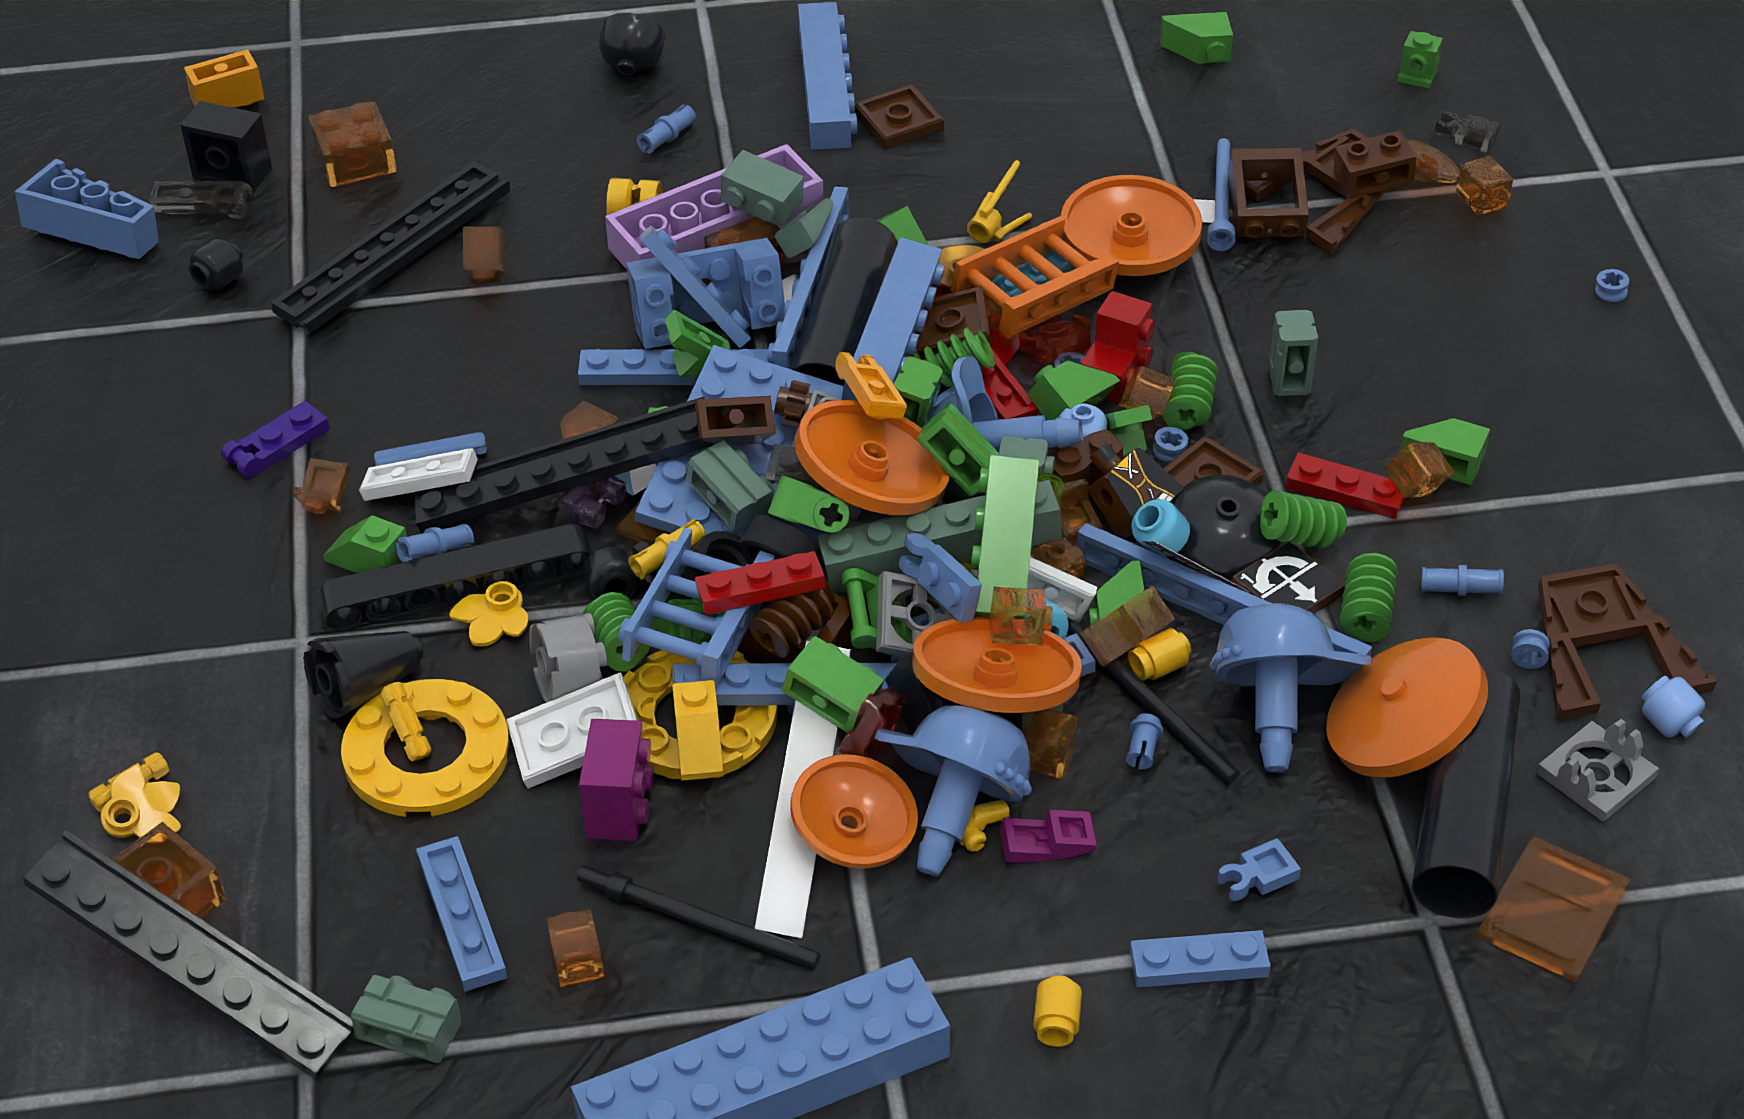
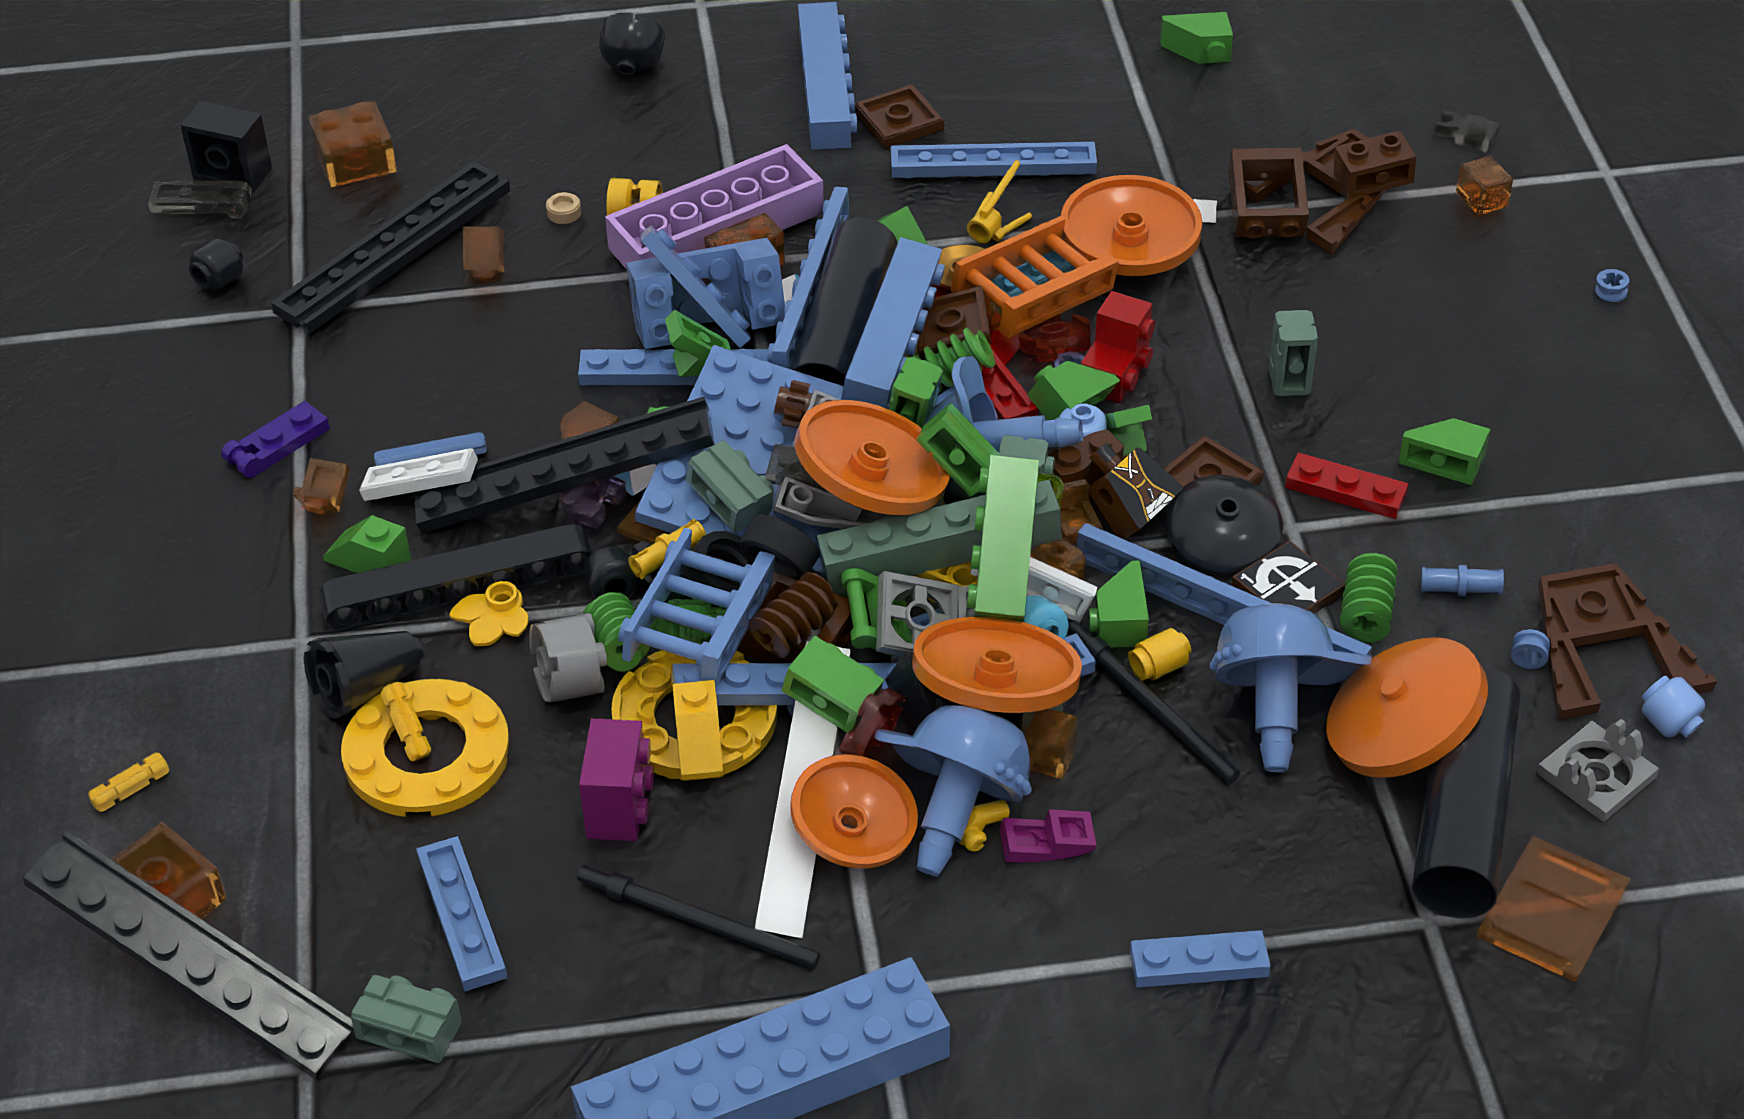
(86, 211): medium blue wedge -> none
(144, 802): yellow plate -> none
(225, 80): light orange brick -> none
(434, 542): medium blue pin -> none
(555, 734): white tile -> none
(563, 208): none -> tan tile
(575, 947): clear orange brick -> none
(666, 129): medium blue pin -> none
(735, 419): reddish brown slope -> none
(760, 582): red plate -> none
(762, 188): sand green brick -> none
(802, 505): bright green piece -> none
(804, 228): sand green slope -> none
(871, 386): light orange hinge -> none
(941, 576): medium blue hinge -> none
(993, 159): none -> medium blue plate
(1013, 601): clear orange brick -> none
(1057, 1010): yellow brick -> none
(1127, 626): clear orange slope -> none
(1145, 732): medium blue pin -> none
(1147, 388): clear orange brick -> none
(1160, 523): medium azure head -> none
(1170, 436): medium blue bush -> none
(1190, 563): black sticker -> none
(1192, 392): bright green piece -> none
(1221, 232): medium blue piece -> none
(1264, 867): medium blue plate -> none
(1302, 519): bright green piece -> none
(1419, 469): clear orange brick -> none
(1420, 59): bright green brick -> none
(1432, 164): clear orange dish -> none

